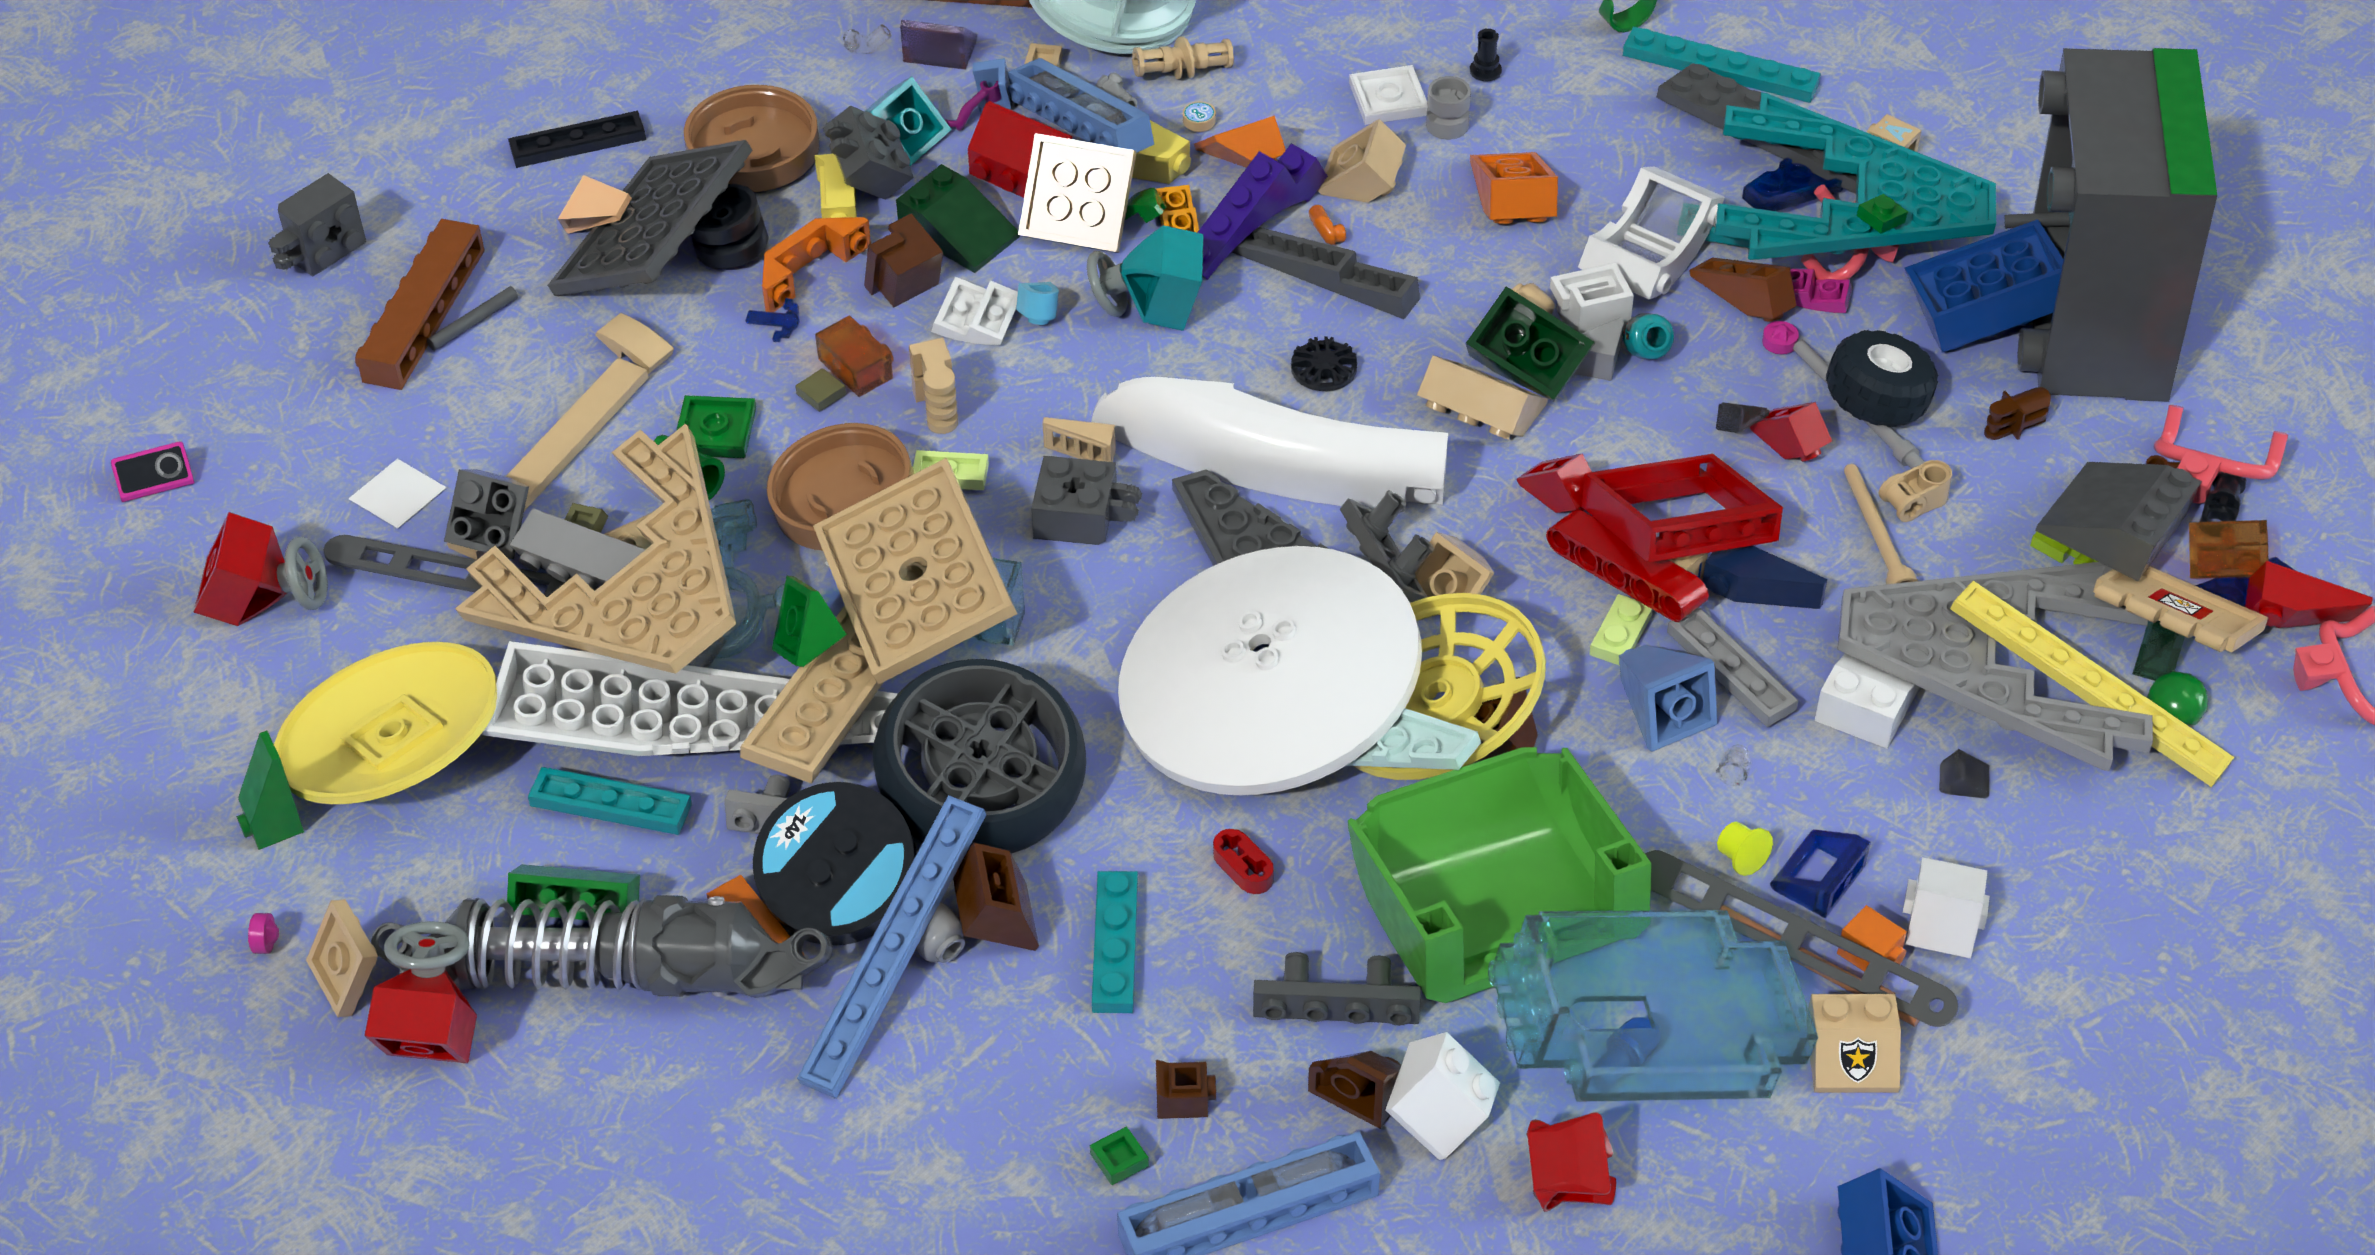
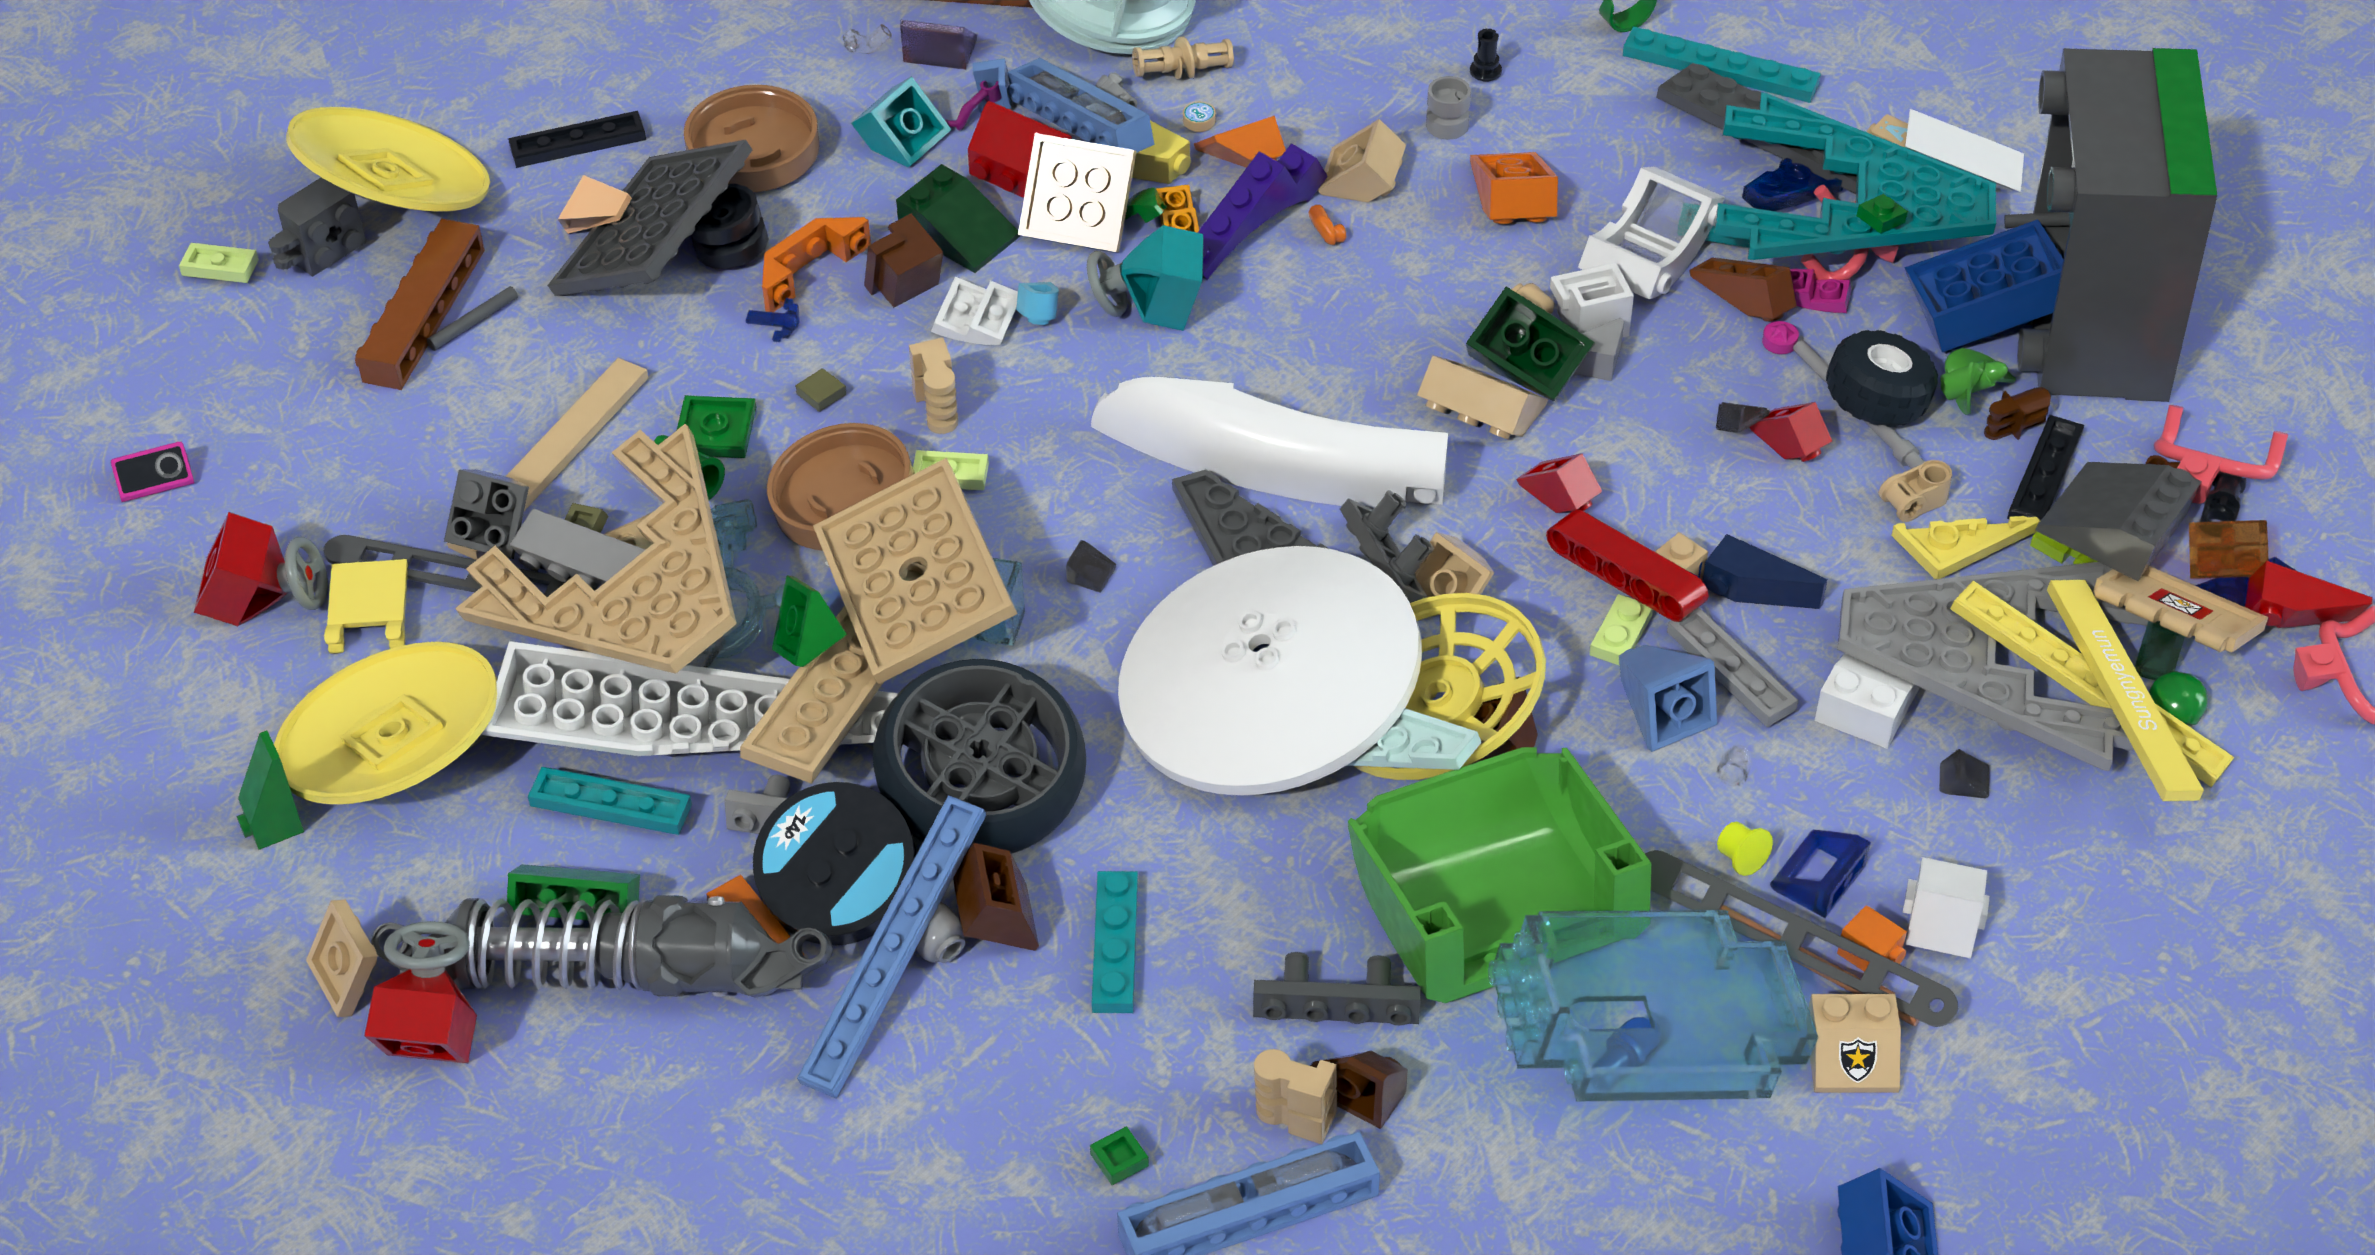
(218, 262): none -> yellowish green plate
(262, 933): dark pink tile -> none
(367, 596): none -> light yellow flag
(387, 159): none -> light yellow dish
(397, 493): white sticker -> none
(632, 338): tan slope -> none
(836, 197): light yellow window -> none
(854, 355): clear orange brick -> none
(869, 152): dark grey hinge -> none
(1050, 53): tan tile -> none
(1079, 500): dark grey hinge -> none
(1089, 439): tan slope -> none
(1089, 567): none -> clear smoke slope
(1183, 1089): reddish brown window -> none
(1248, 857): red beam -> none
(1295, 1094): none -> tan legs
(1324, 364): black wheel -> none
(1333, 270): dark grey slope -> none
(1388, 94): white tile -> none
(1441, 1093): white slope -> none
(1571, 1161): red piece -> none
(1648, 336): teal head -> none
(1746, 521): red window -> none
(1896, 571): tan piece -> none
(1956, 544): none -> light yellow wing
(1964, 150): none -> white sticker
(1969, 373): none -> bright green piece
(2046, 468): none -> black tile
(2125, 691): none -> light yellow tile

